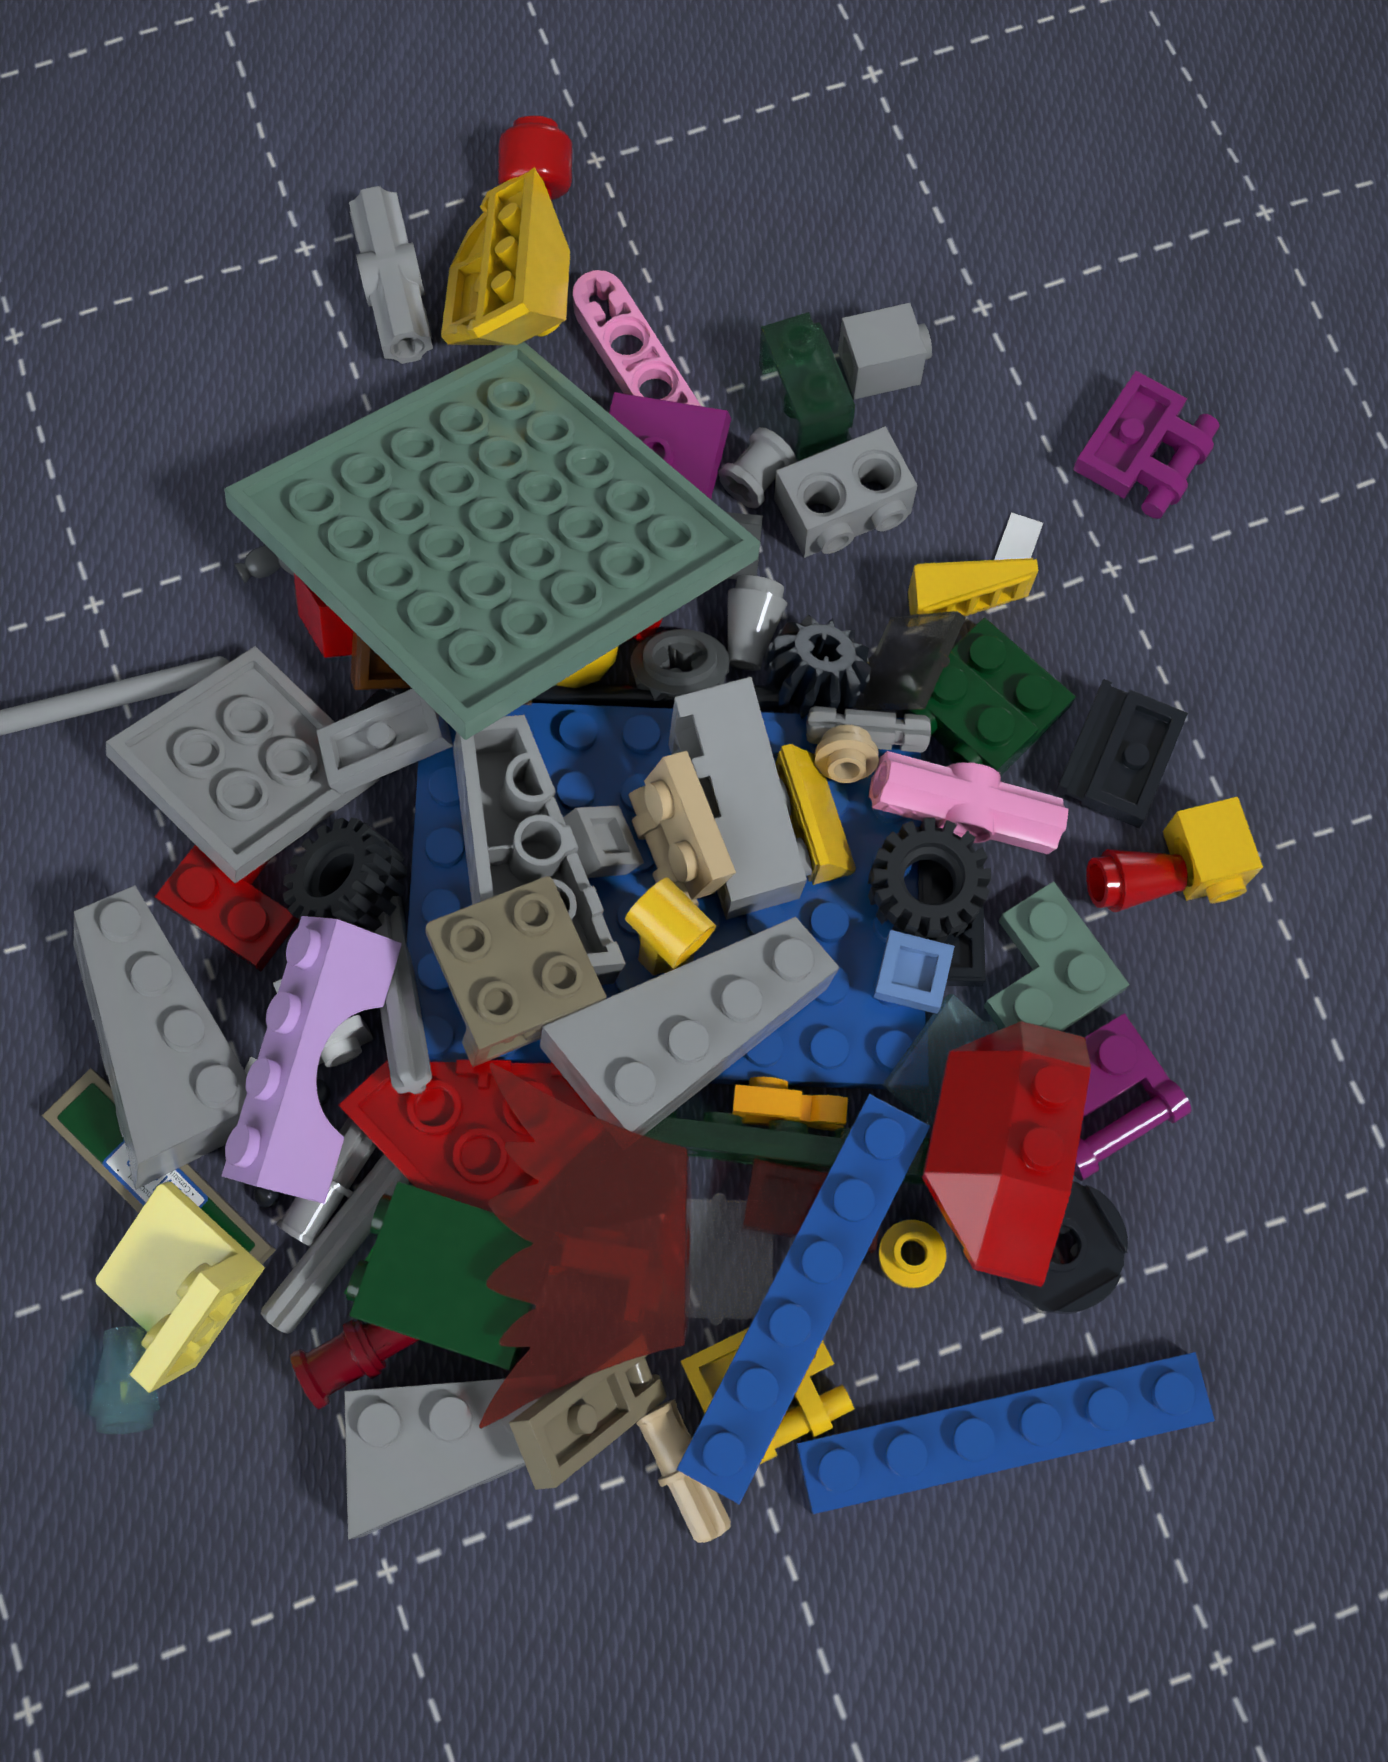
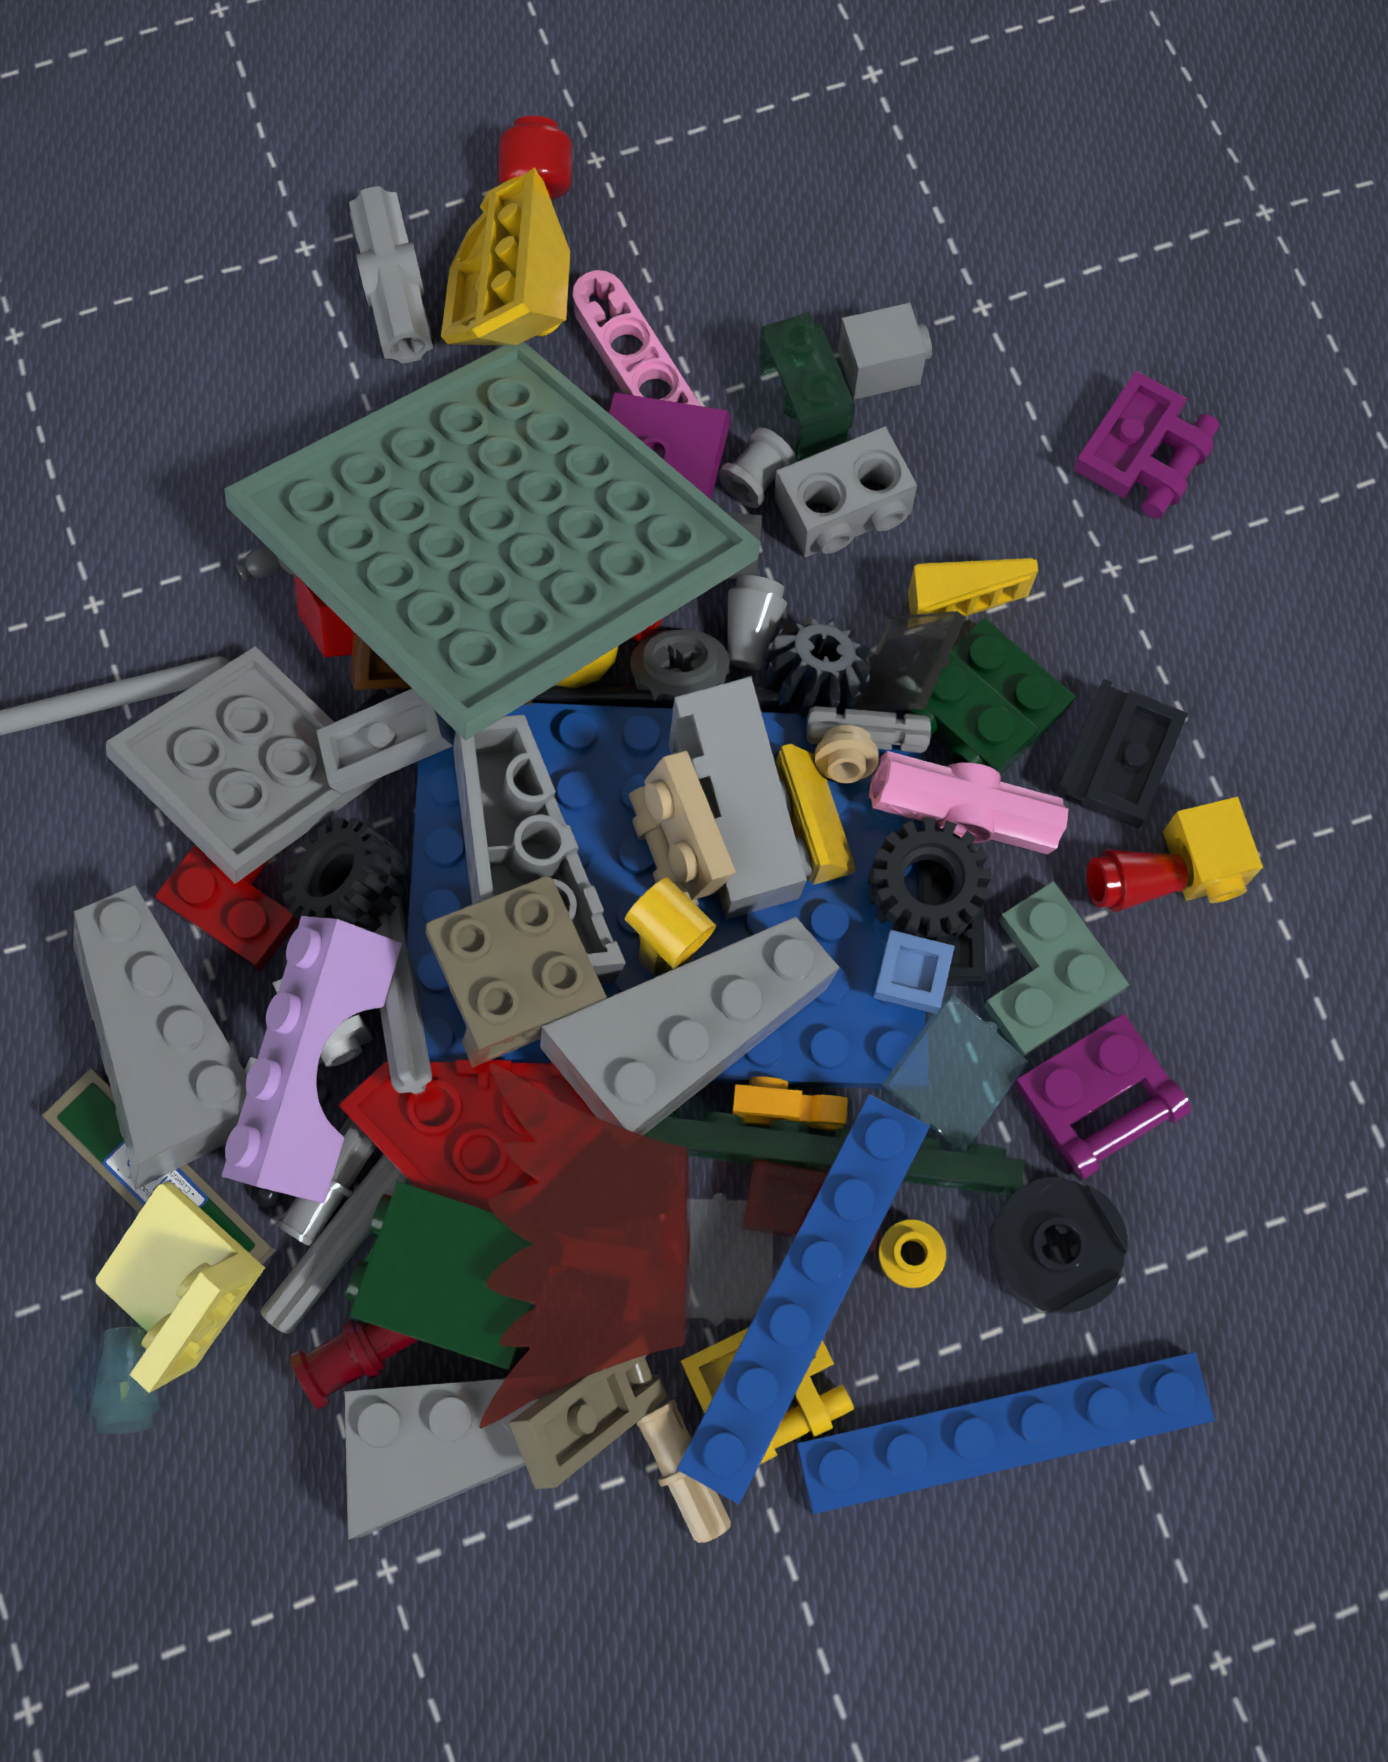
(603, 841): light grey plate -> none
(1009, 1145): red wedge -> none
(1019, 538): white sticker -> none

